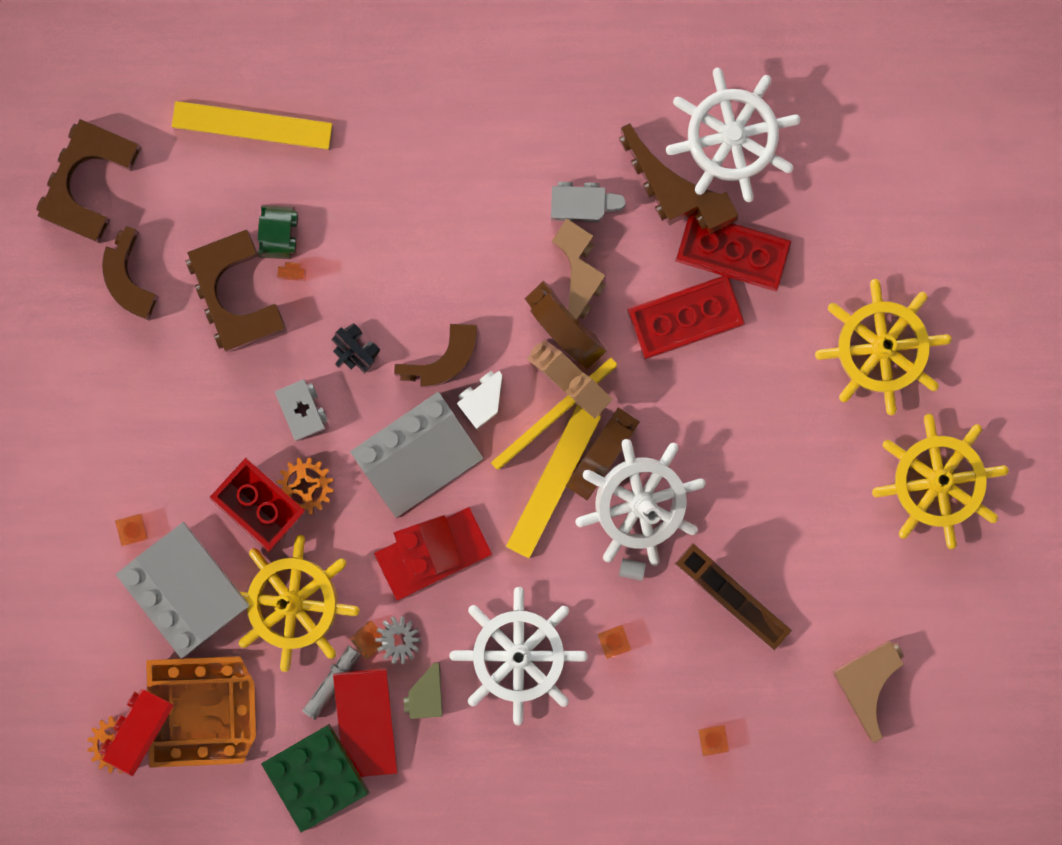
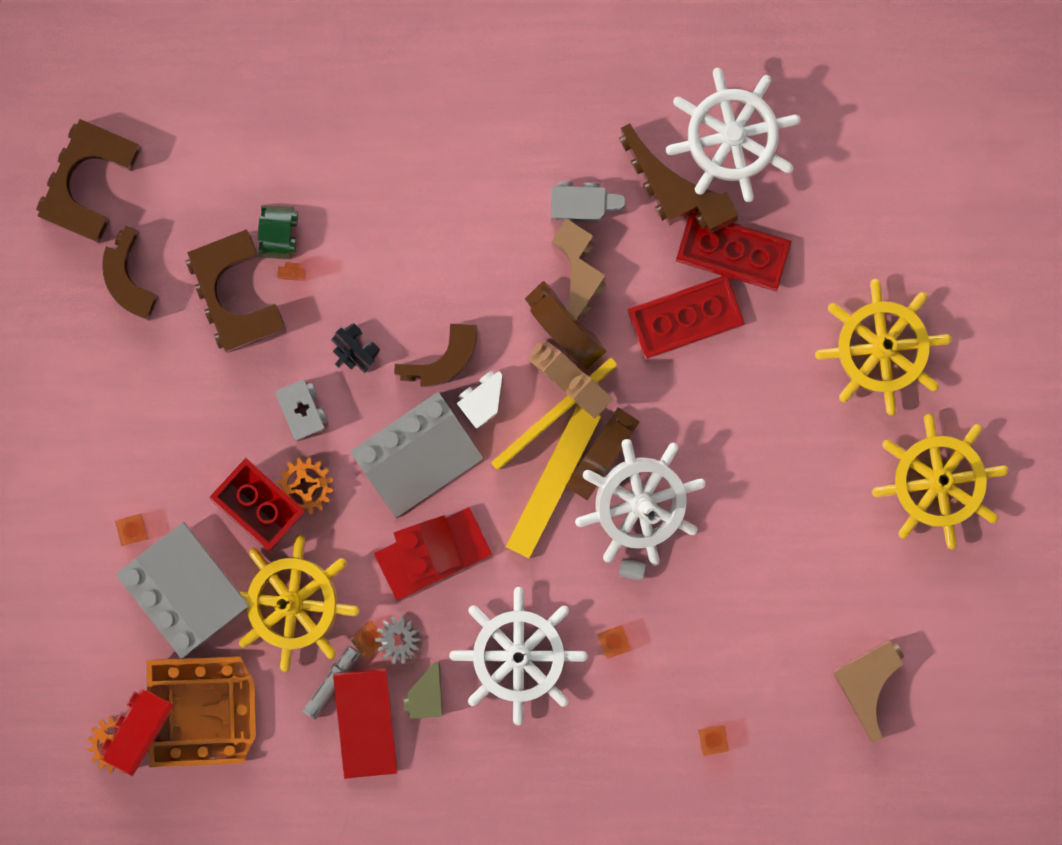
(252, 125): yellow tile -> none
(315, 778): dark green plate -> none
(732, 596): reddish brown arch -> none

